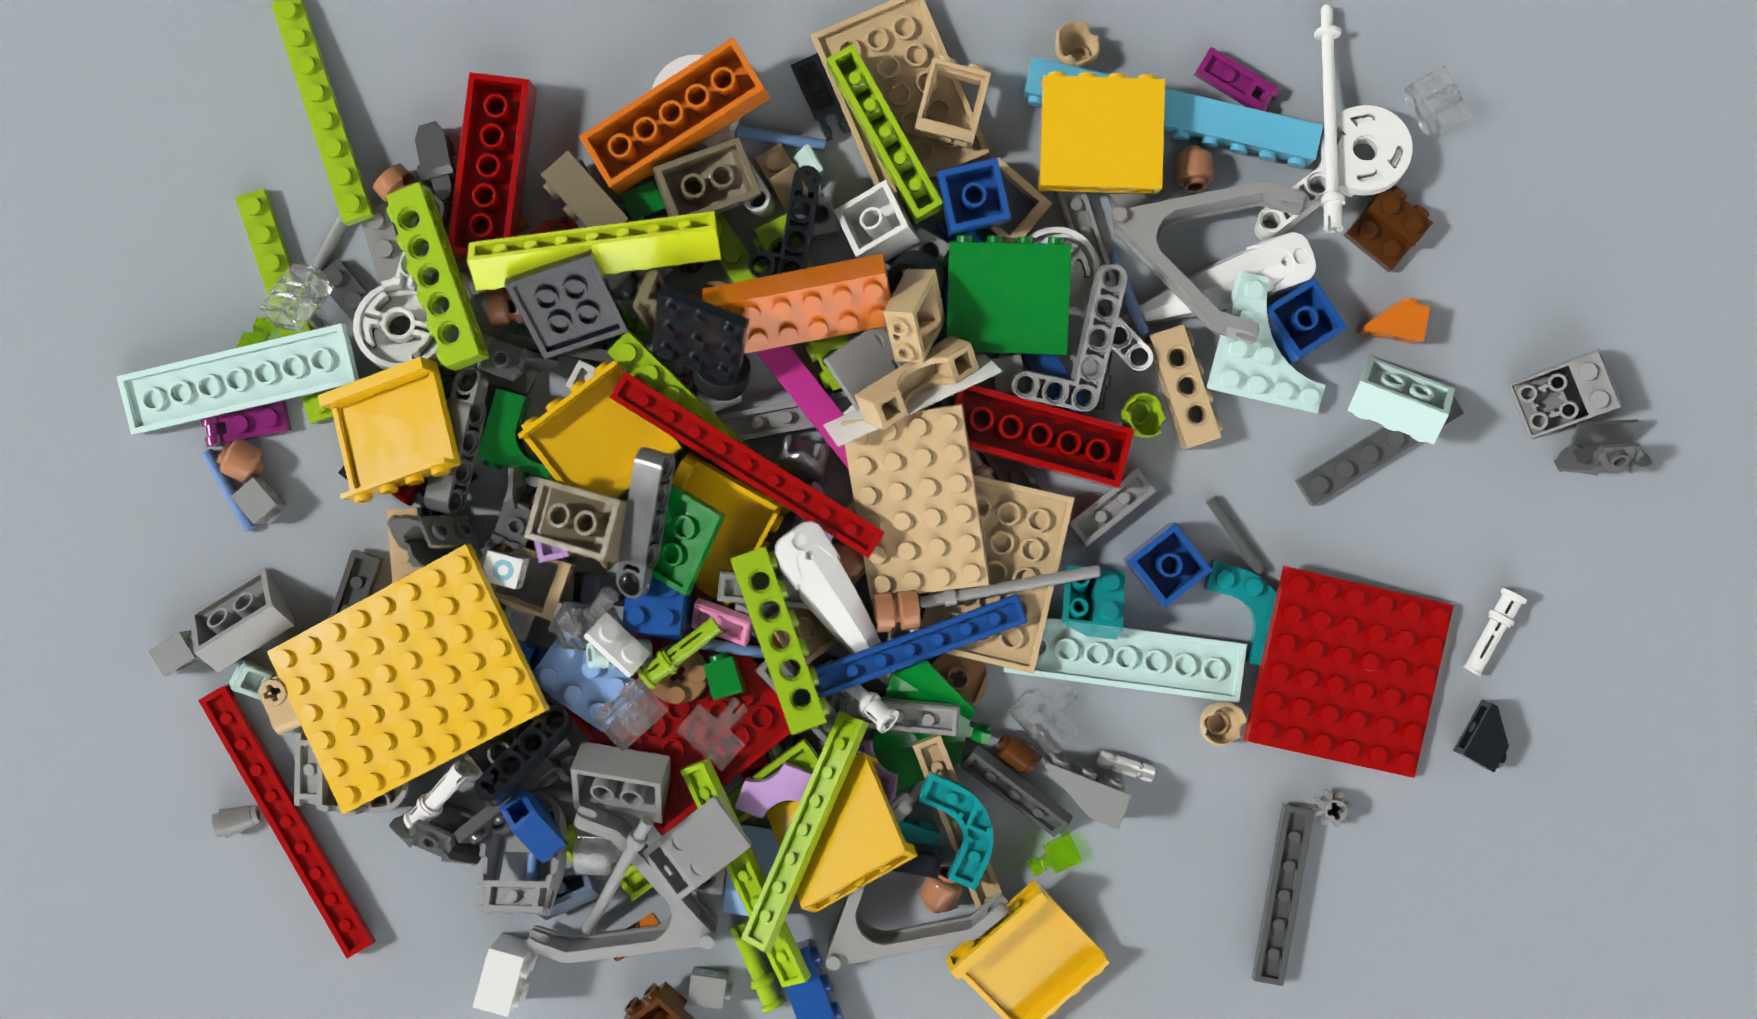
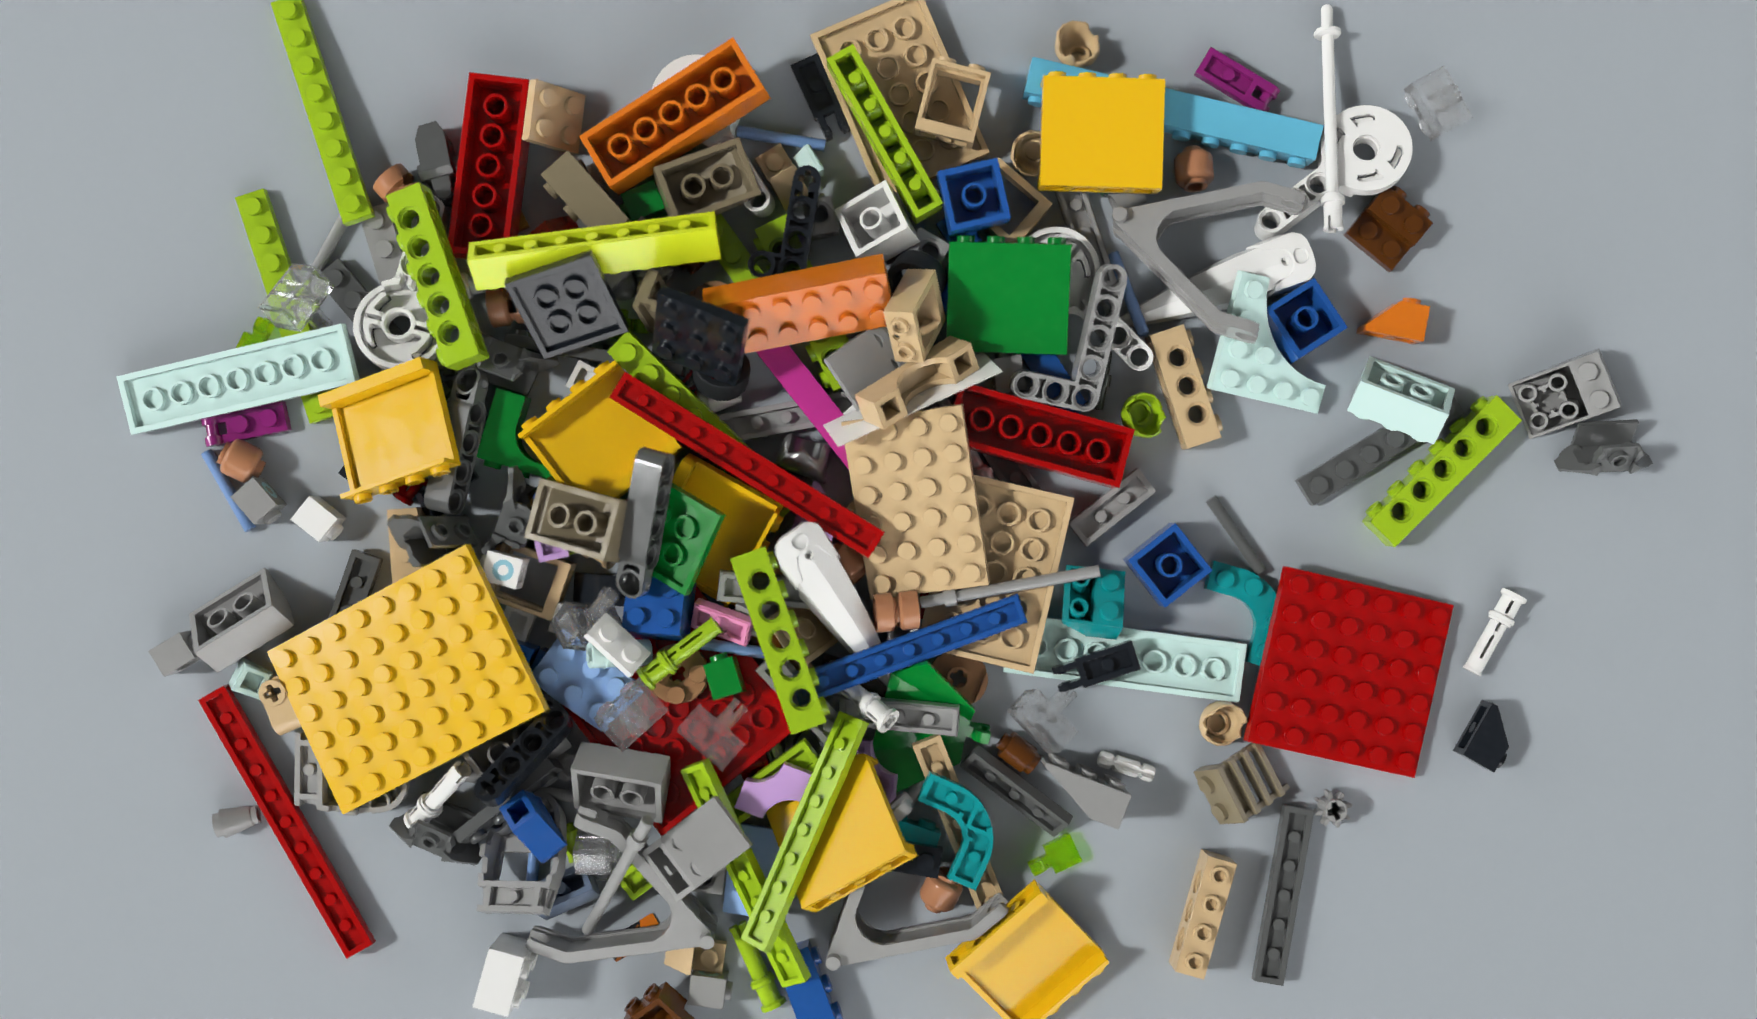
(319, 519): none -> white brick
(553, 116): none -> tan plate
(698, 958): none -> tan slope
(1026, 153): none -> tan hair
(1099, 666): none -> black hinge
(1202, 914): none -> tan brick
(1228, 790): none -> dark tan plate
(1498, 422): none -> lime brick

